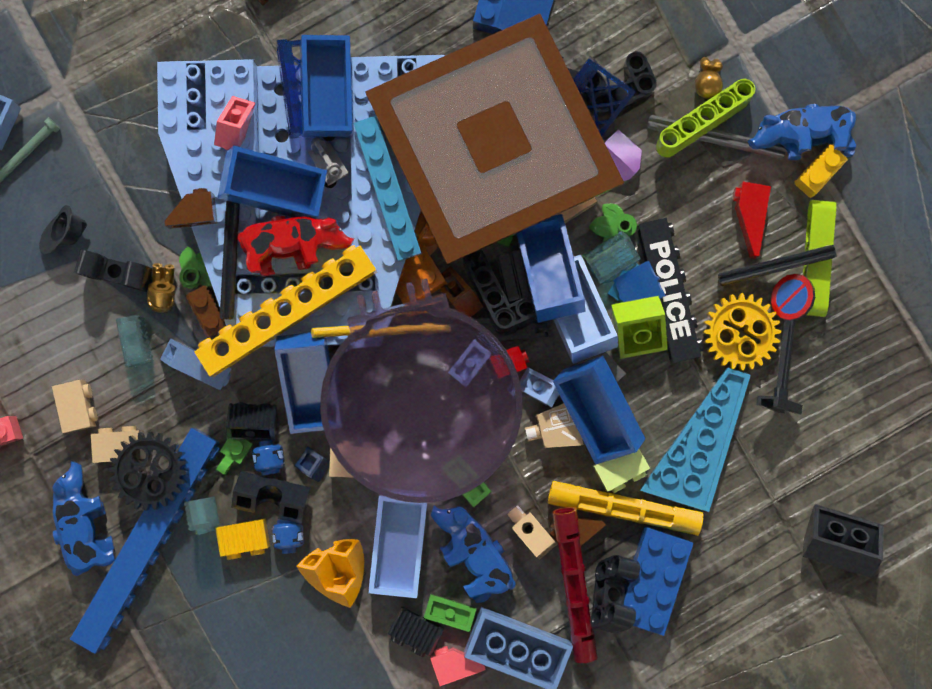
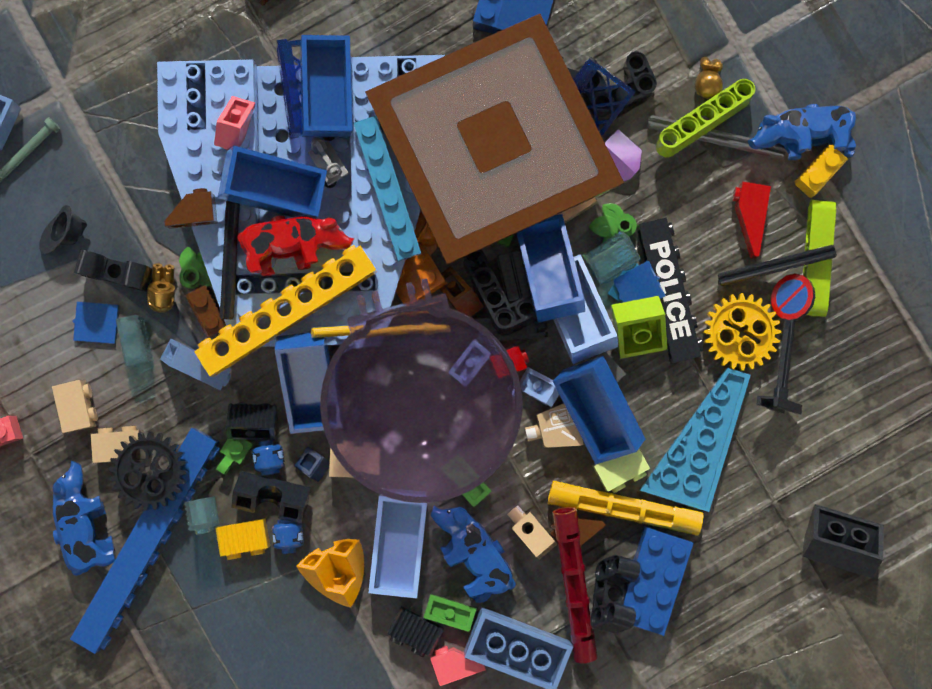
(95, 322): none -> blue piece

